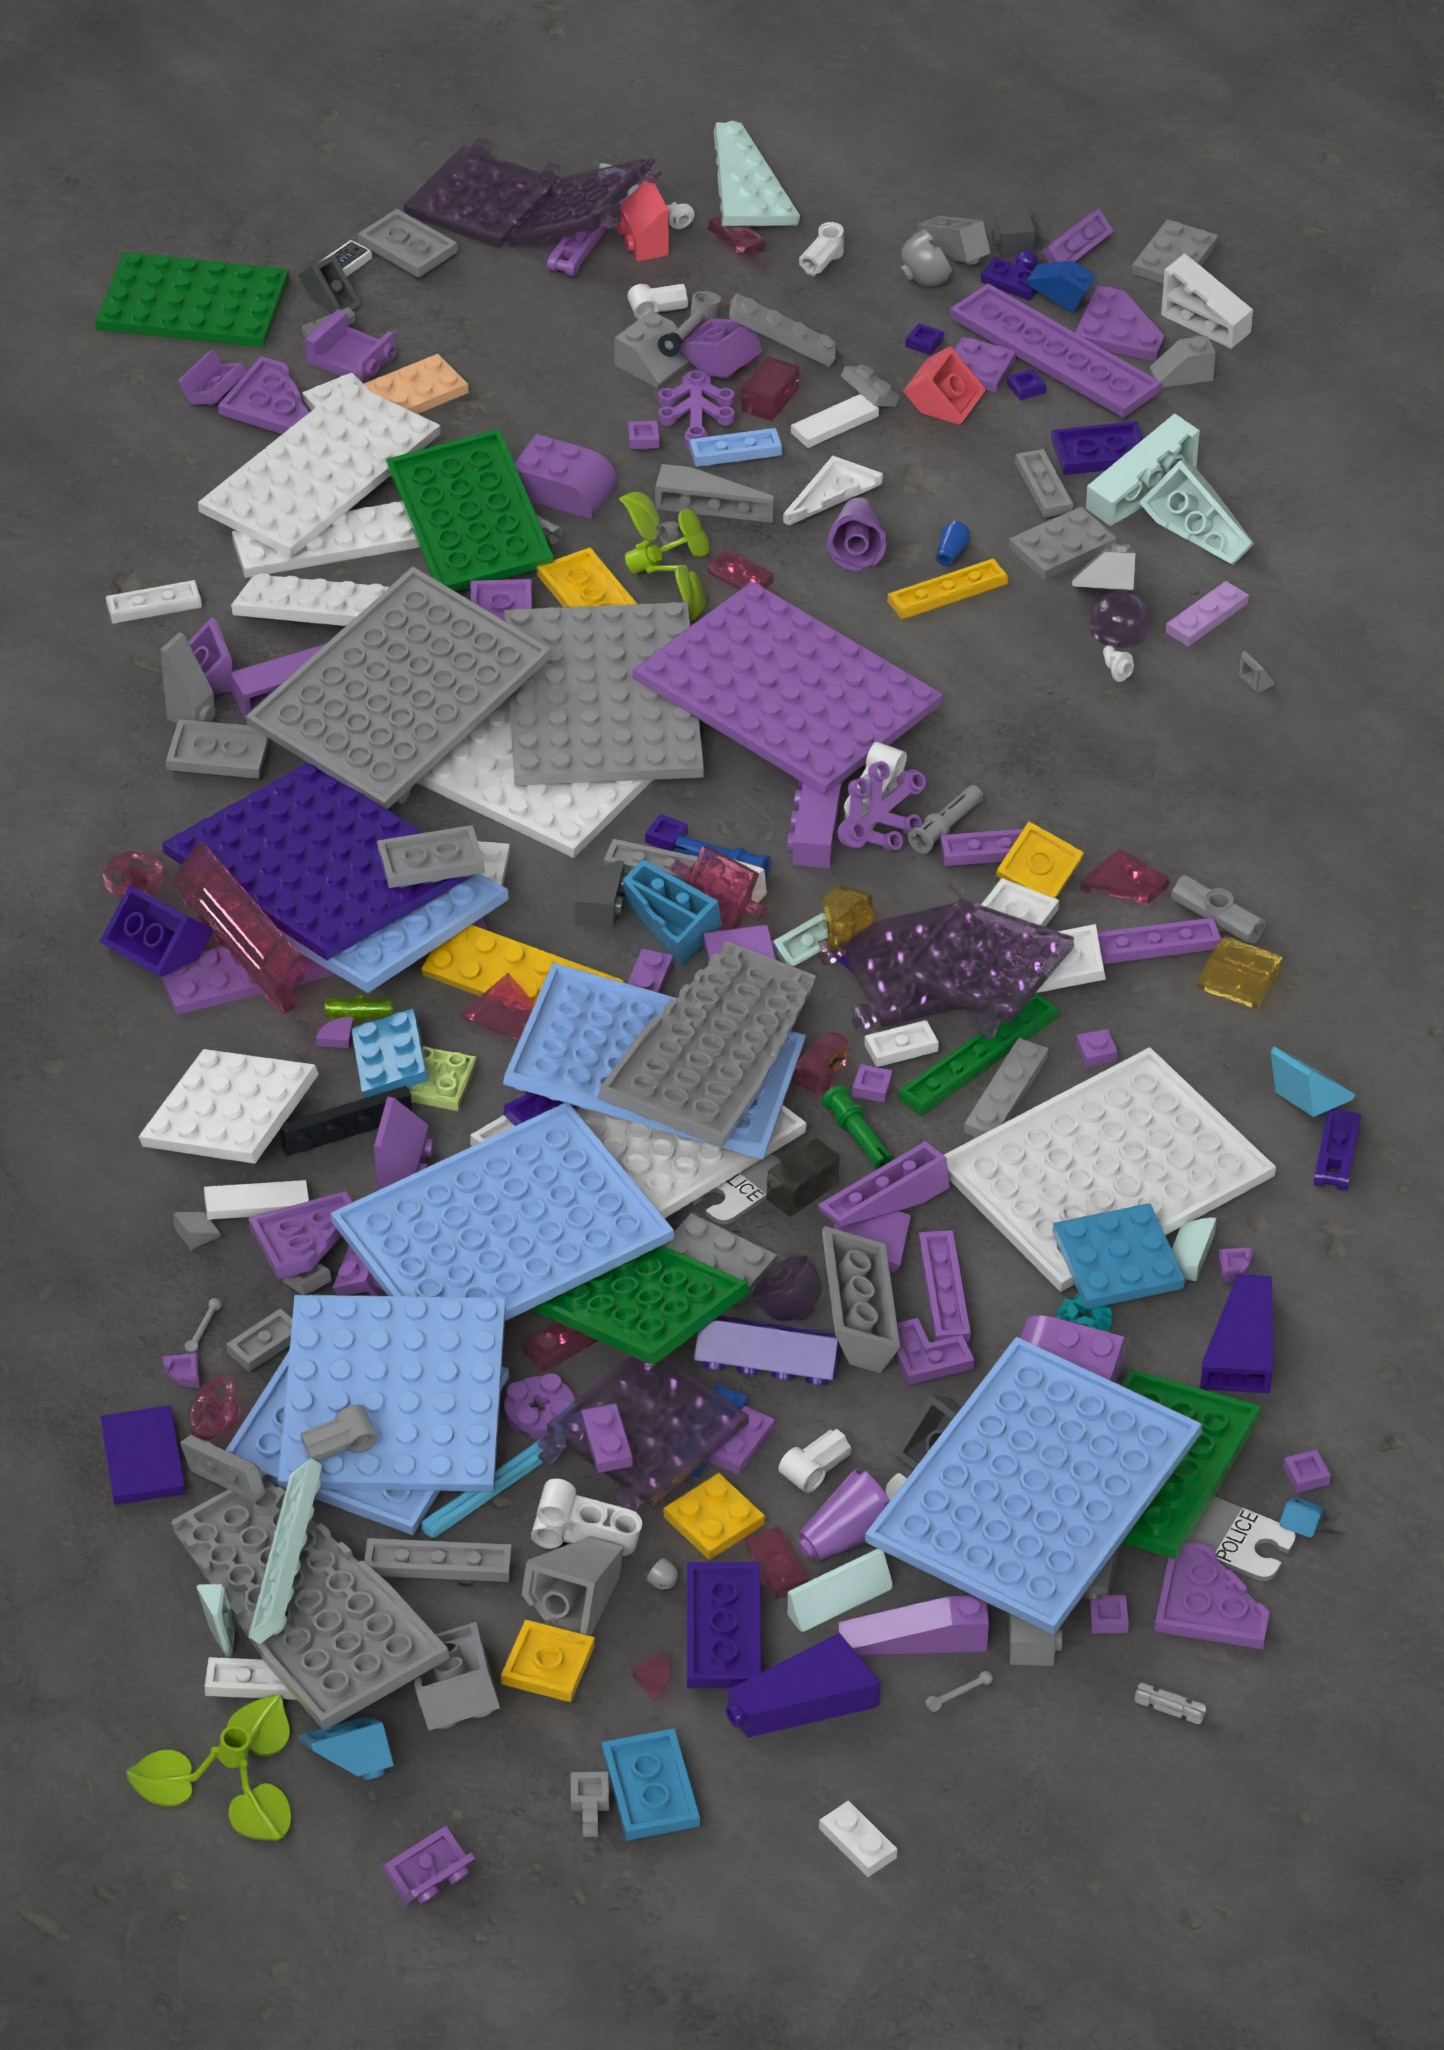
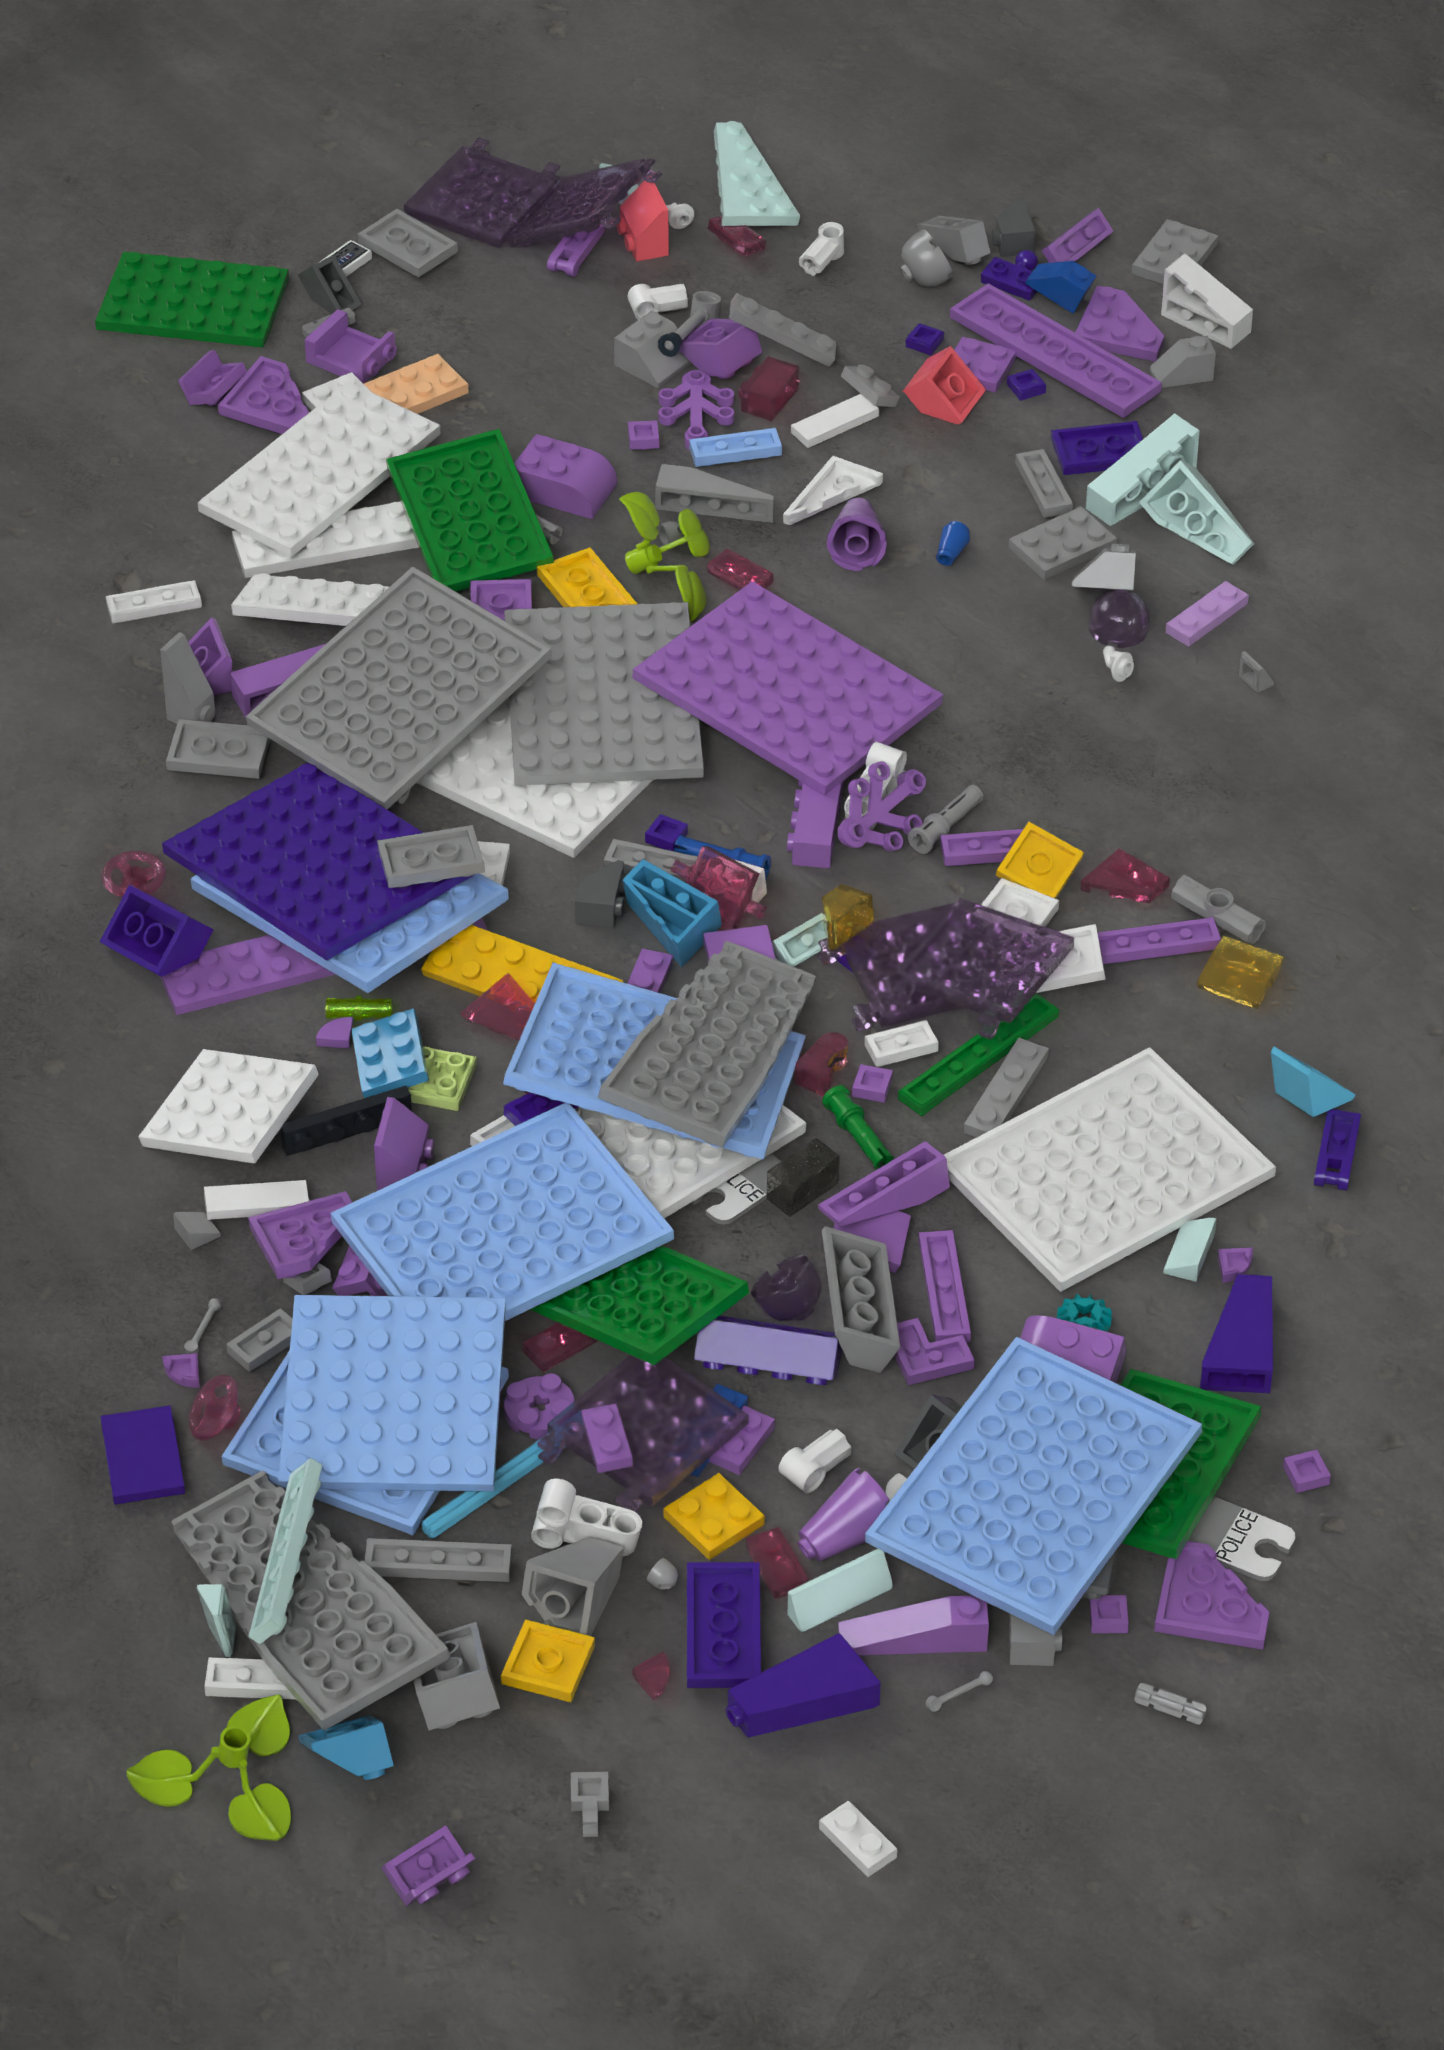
(223, 1468): light grey plate -> none
(241, 926): clear pink slope -> none
(348, 1431): light grey piece -> none
(650, 1784): dark azure plate -> none
(722, 1250): light grey plate -> none
(947, 588): yellow tile -> none
(1096, 1048): medium lavender plate -> none
(1118, 1256): dark azure plate -> none
(1302, 1516): dark azure slope -> none

